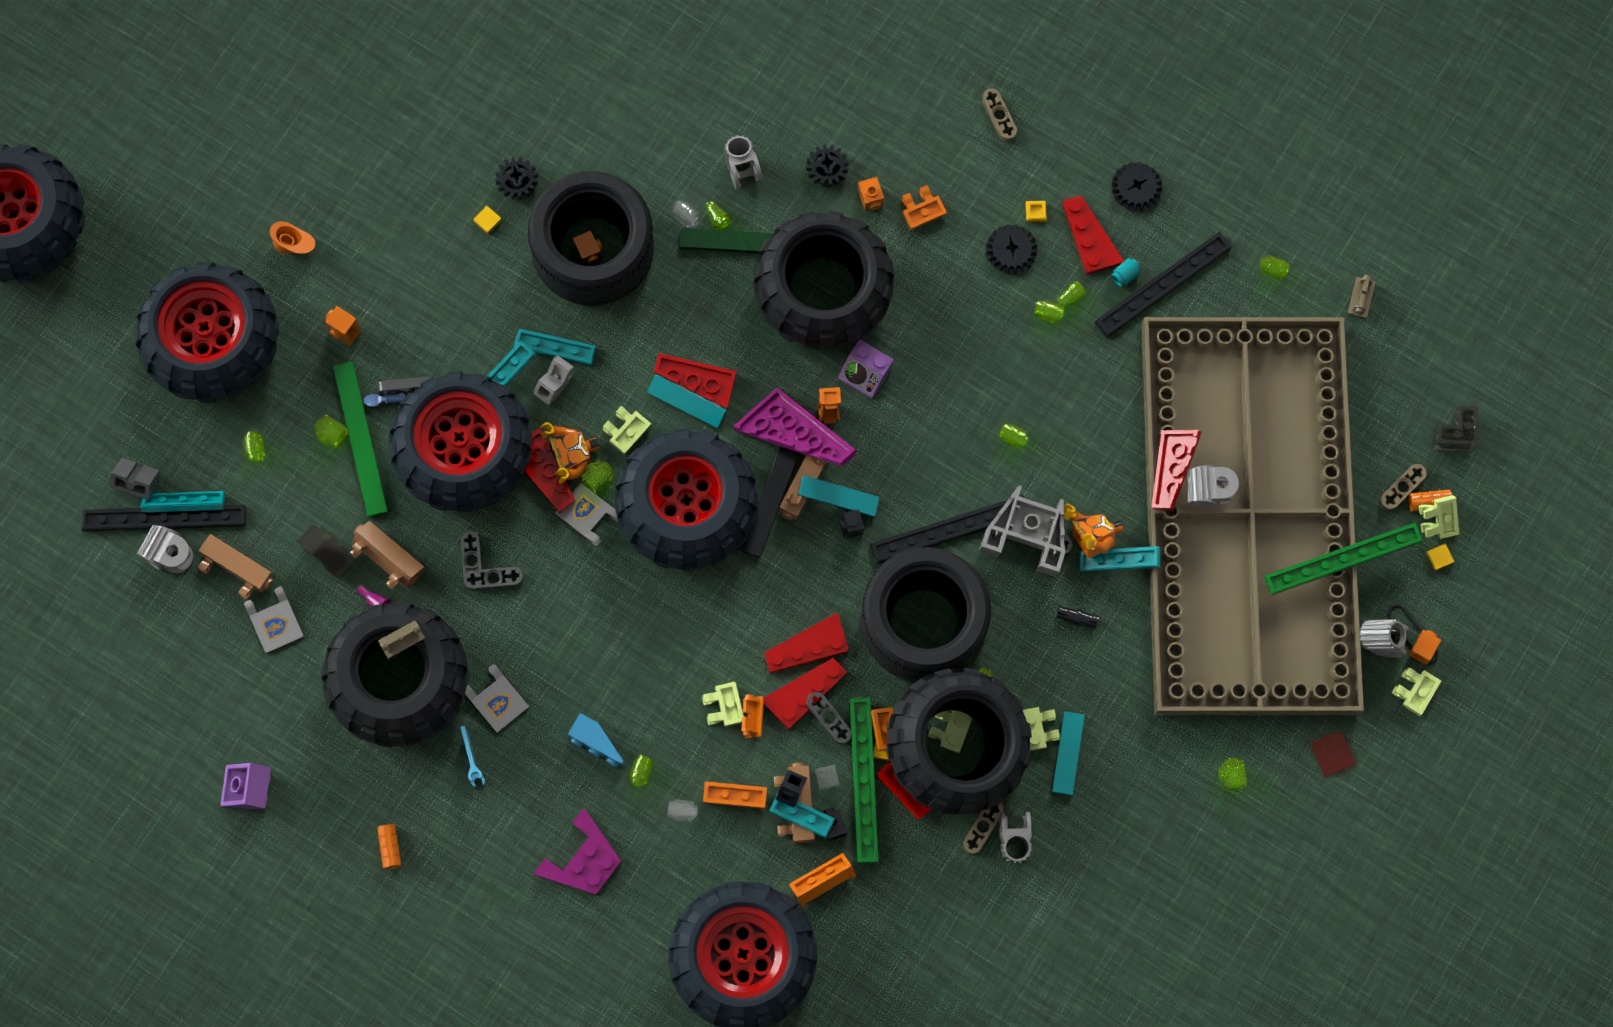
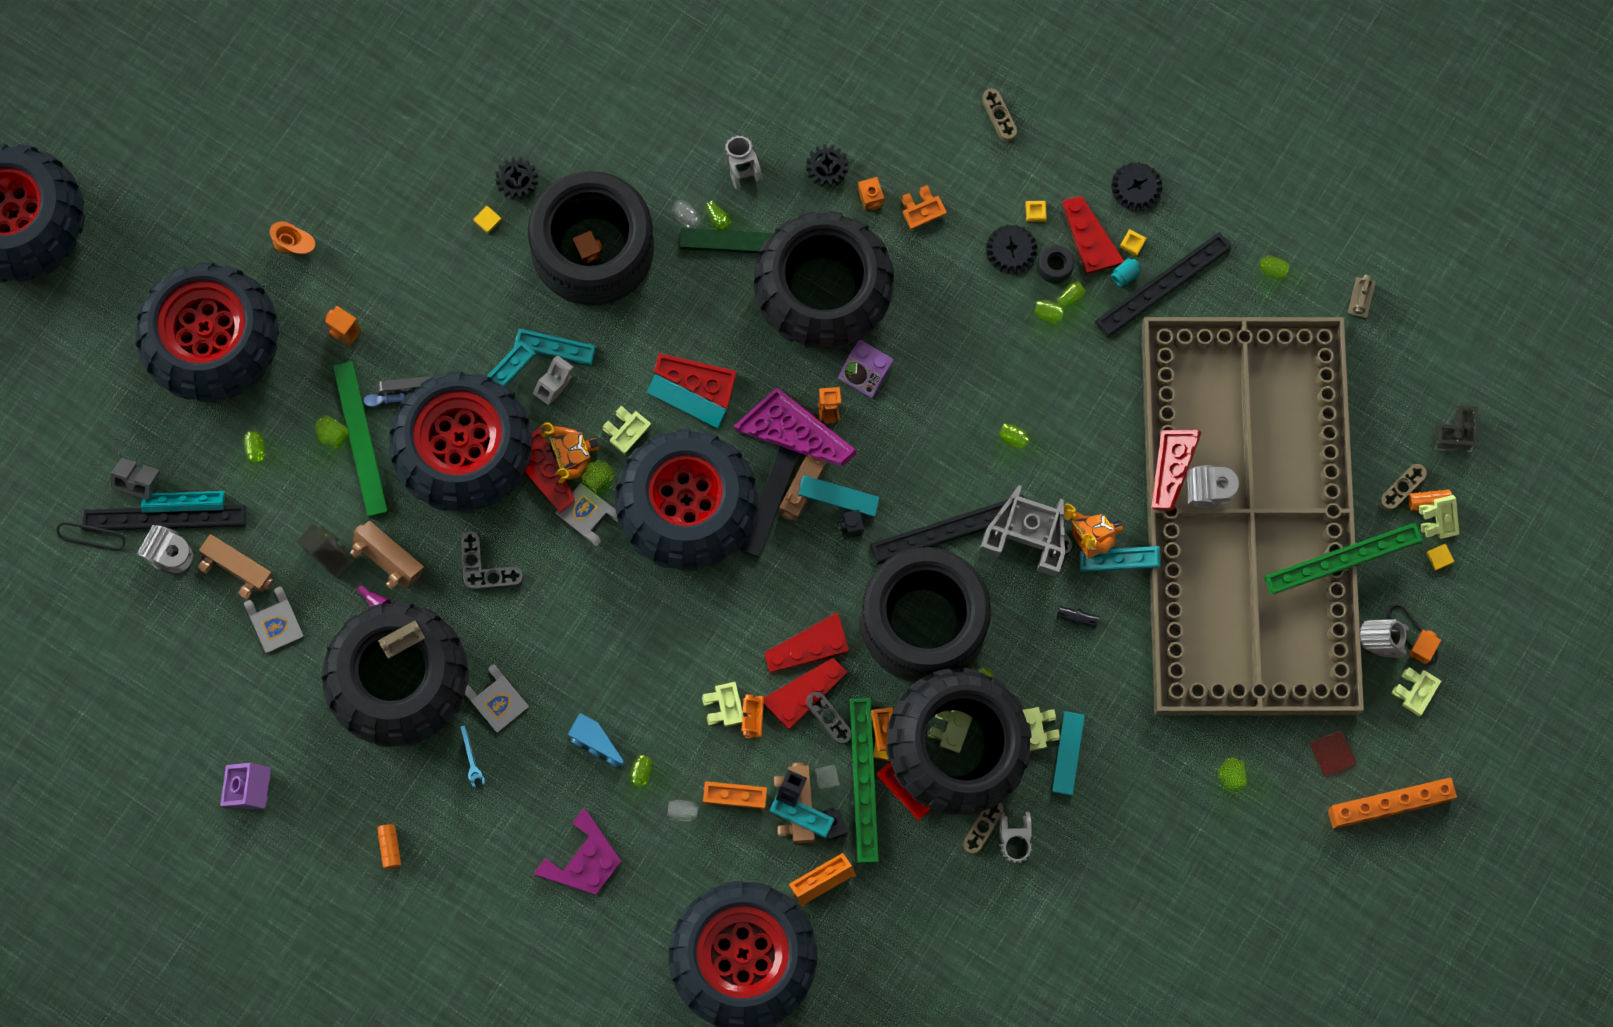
(88, 543): none -> black piece
(1056, 276): none -> black tyre
(1133, 242): none -> yellow tile
(1392, 803): none -> orange brick

